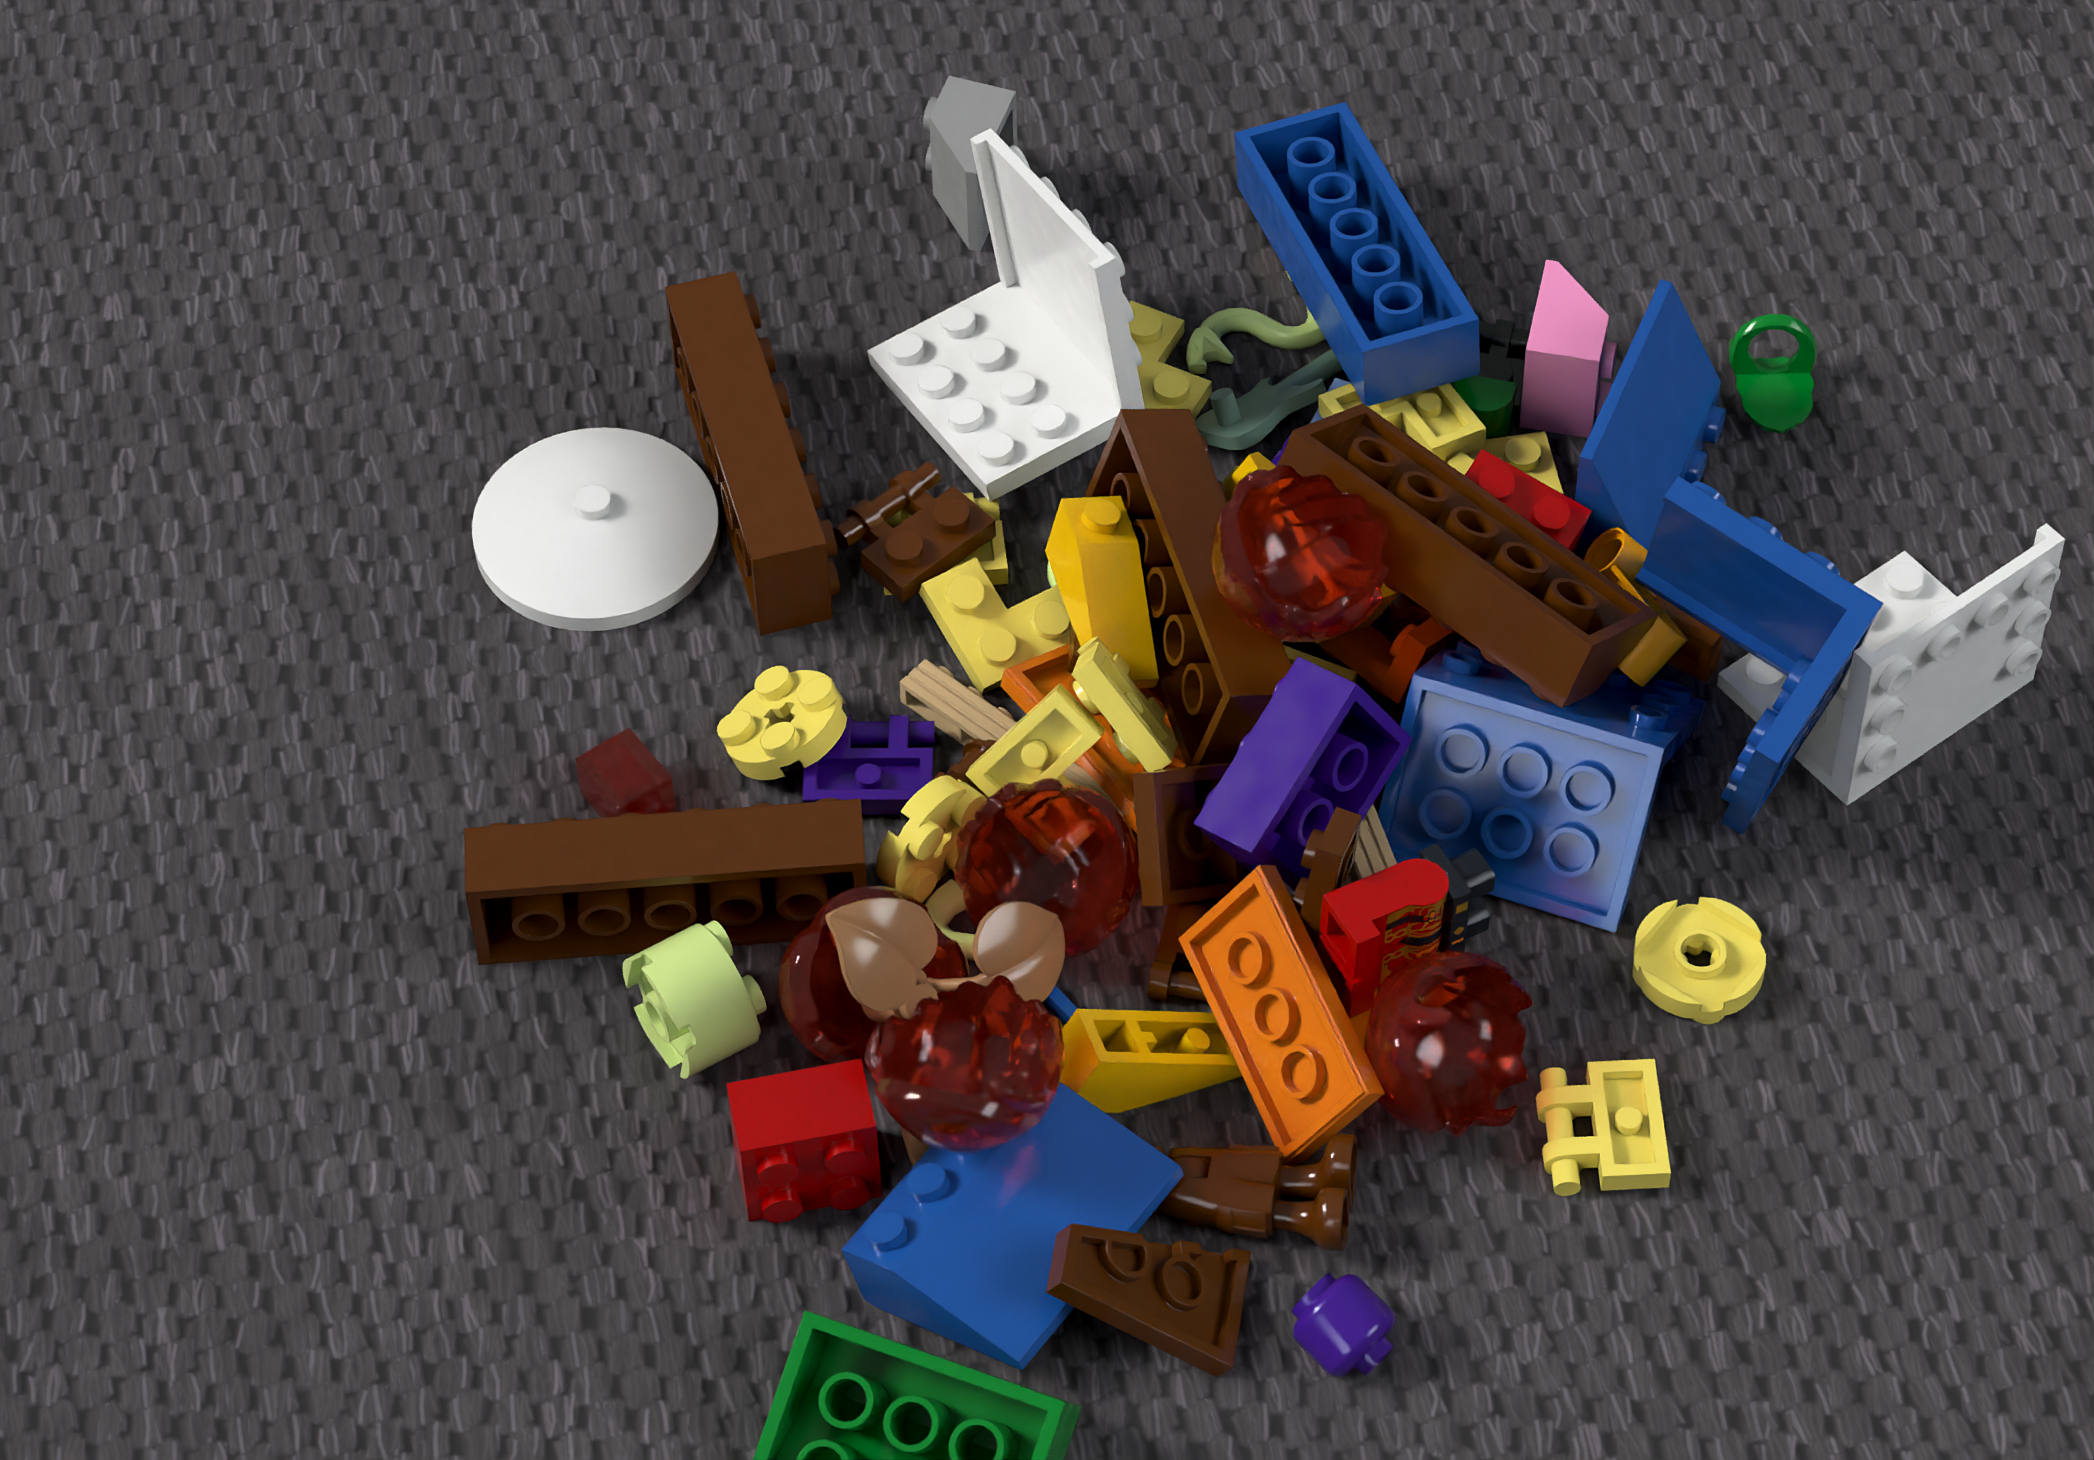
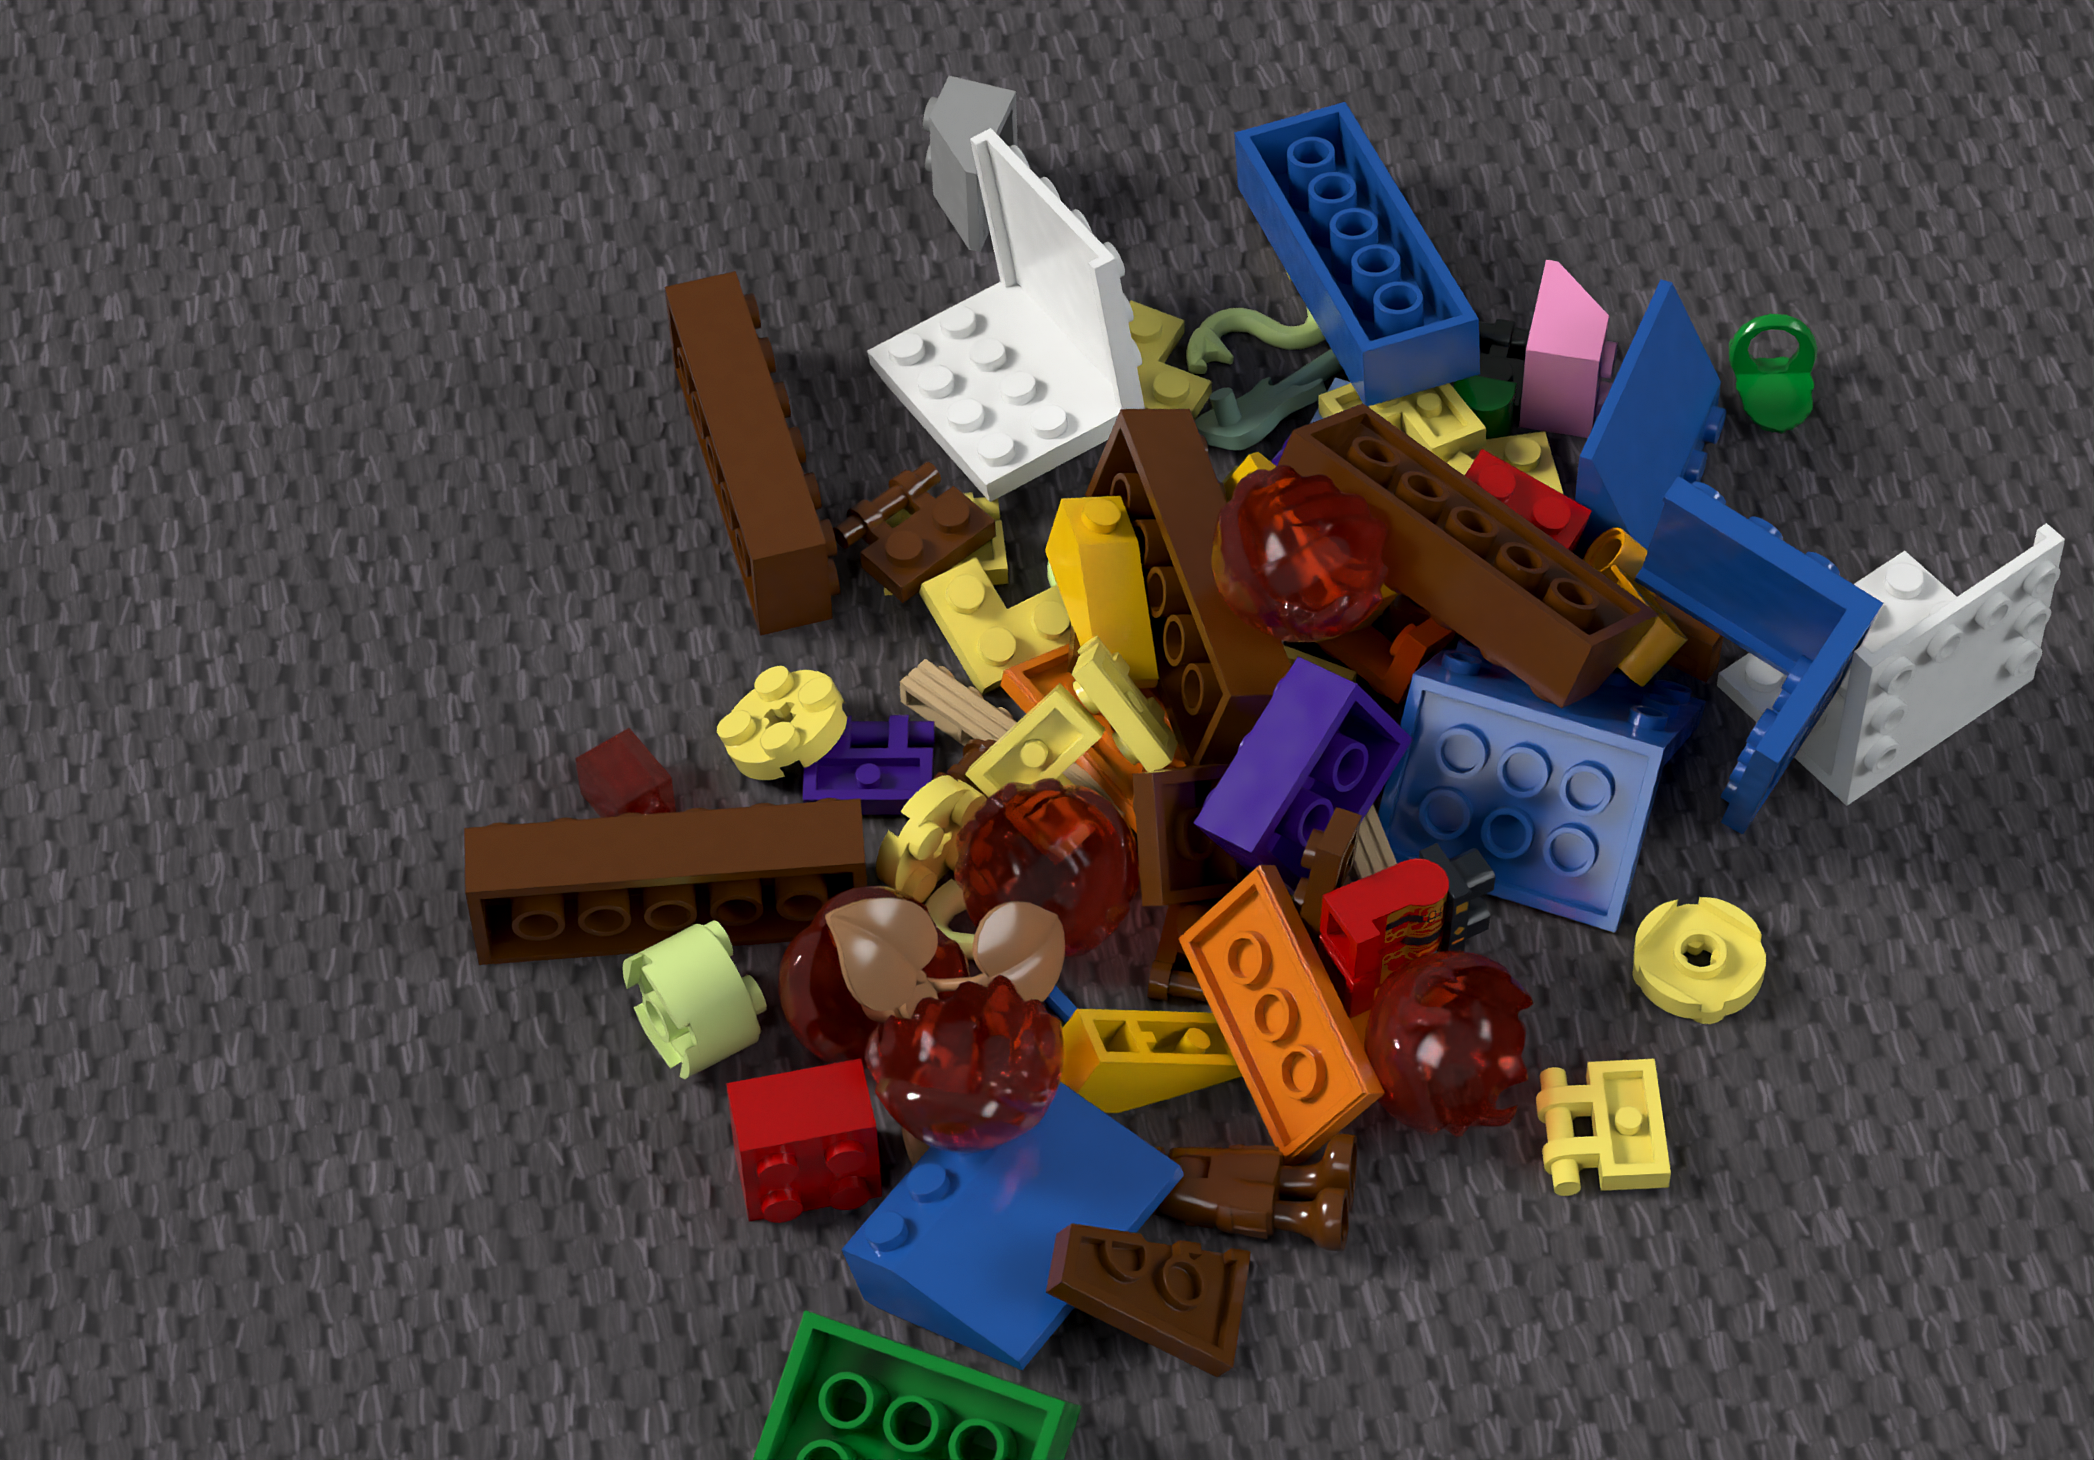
(596, 529): white dish -> none
(1343, 1325): dark purple head -> none

